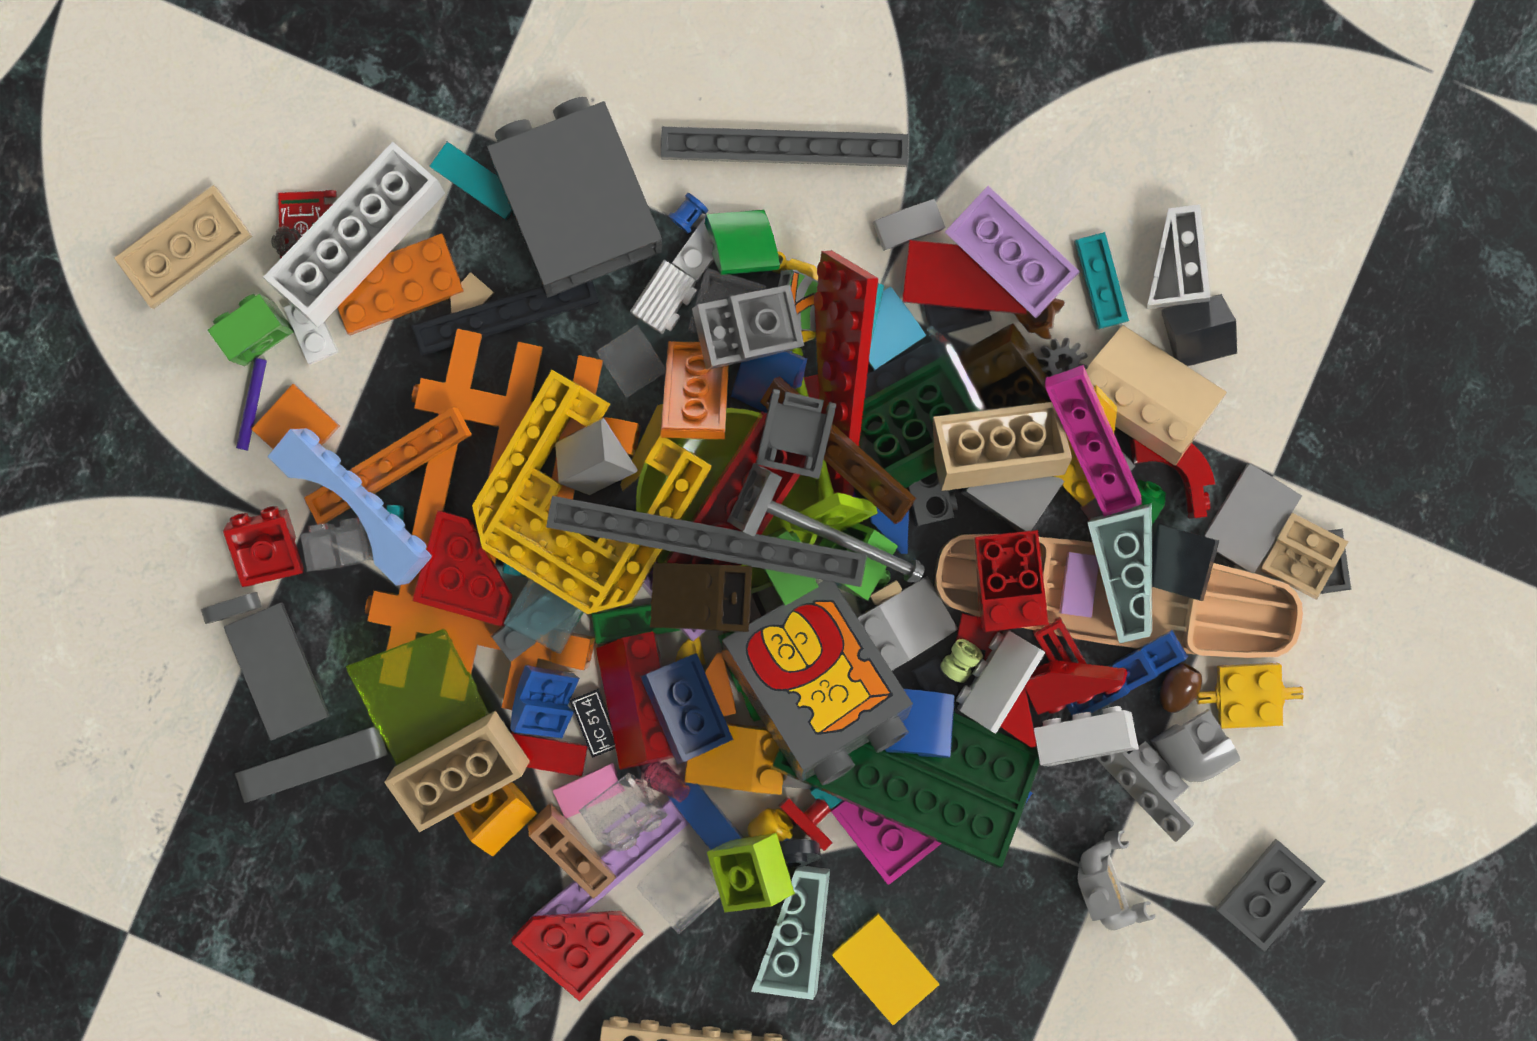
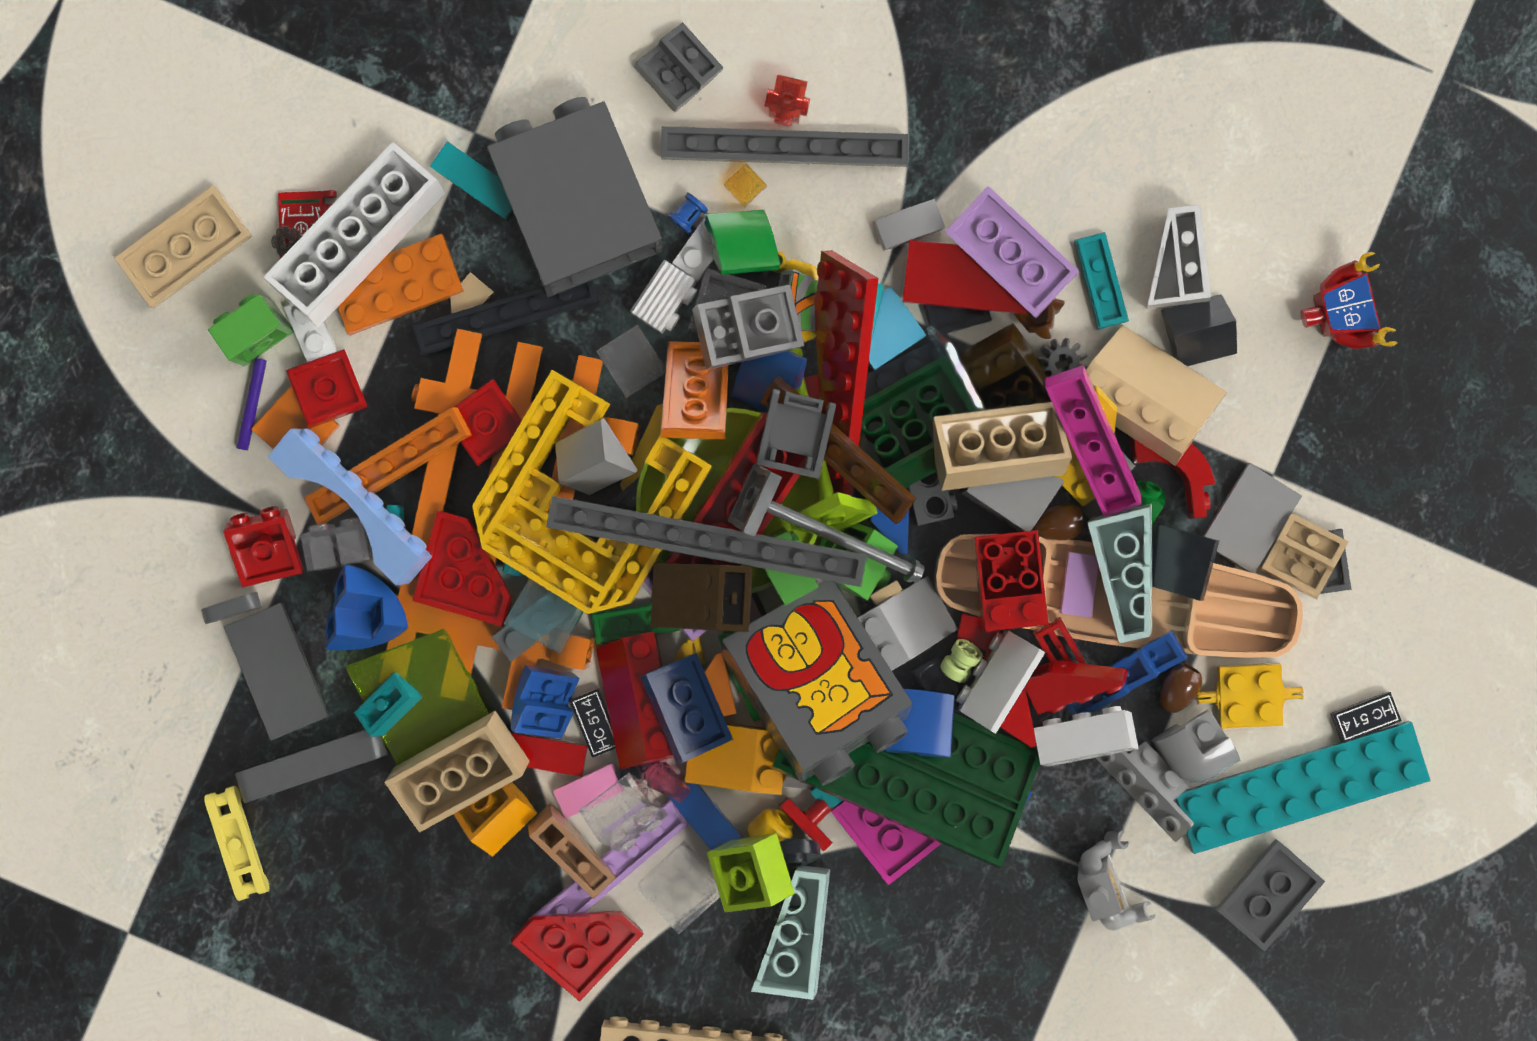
(236, 843): none -> light yellow plate
(326, 388): none -> red tile
(363, 612): none -> blue brick
(387, 705): none -> teal slope
(490, 421): none -> red tile
(678, 67): none -> dark grey slope
(745, 185): none -> clear yellow plate
(787, 90): none -> clear red brick
(885, 969): yellow tile -> none
(1060, 522): none -> reddish brown animal
(1303, 787): none -> teal plate
(1347, 308): none -> torso
(1365, 717): none -> black tile

